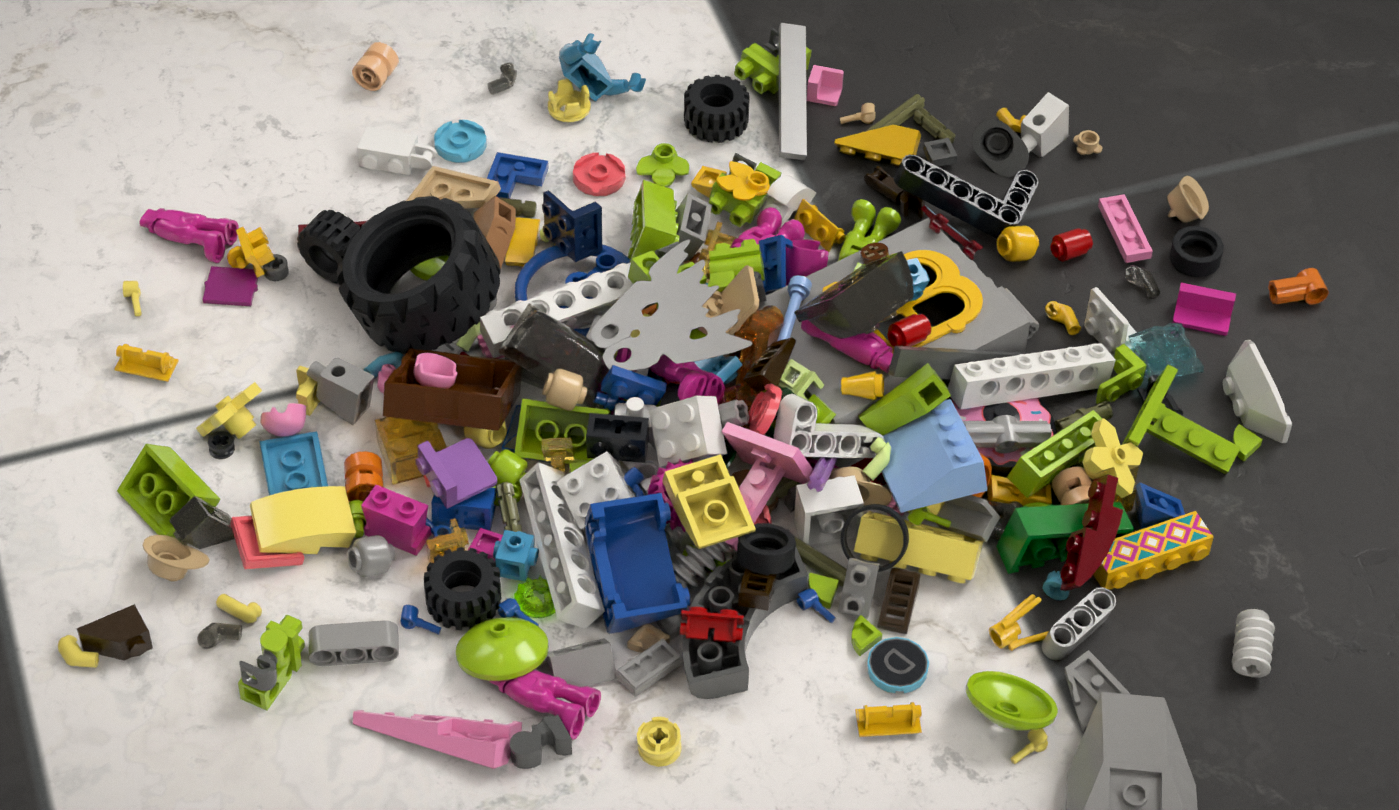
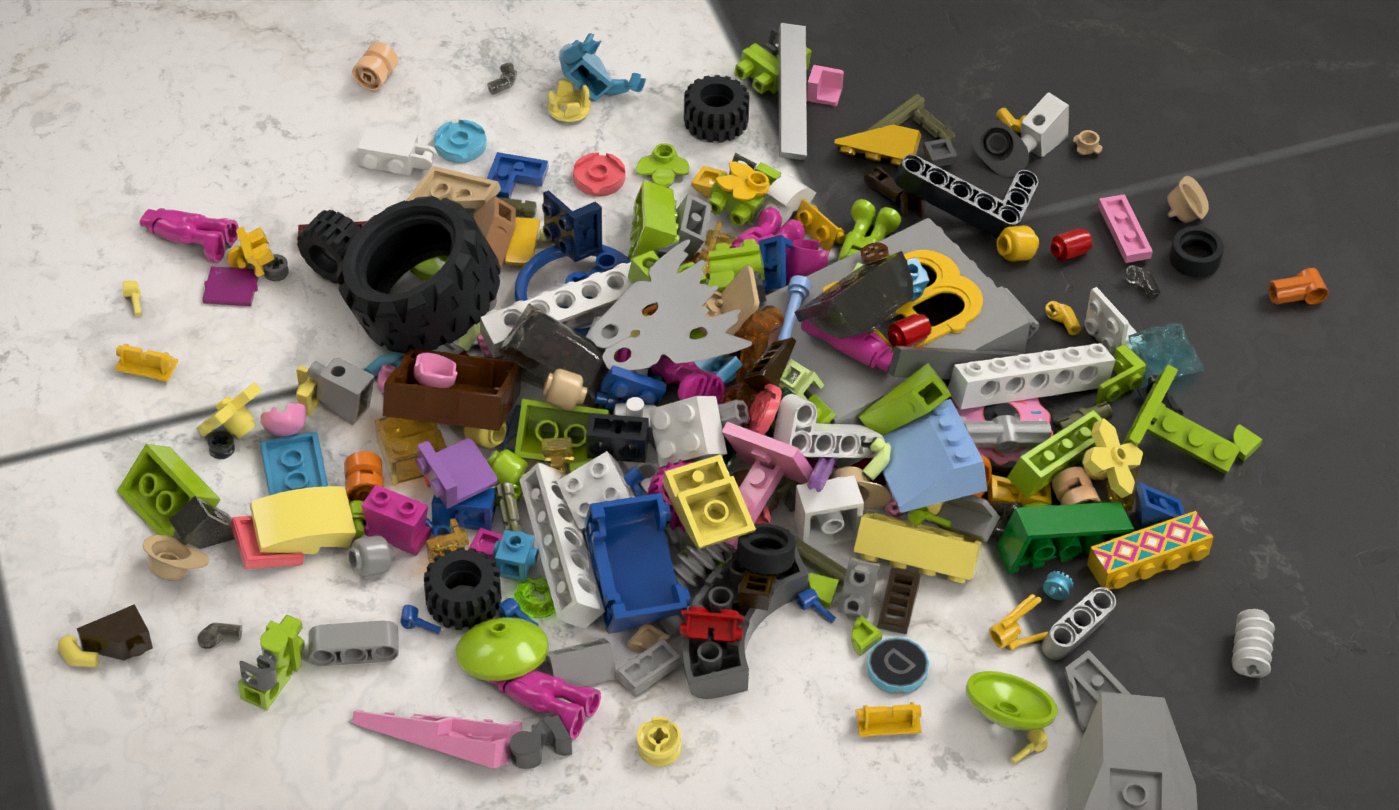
(239, 610): light yellow arm -> none
(864, 385): yellow cone -> none
(867, 115): tan hand -> none
(893, 513): black tyre -> none
(939, 221): dark red flag -> none
(1092, 543): dark red slope -> none
(1204, 309): dark pink panel -> none
(1256, 395): white wedge -> none

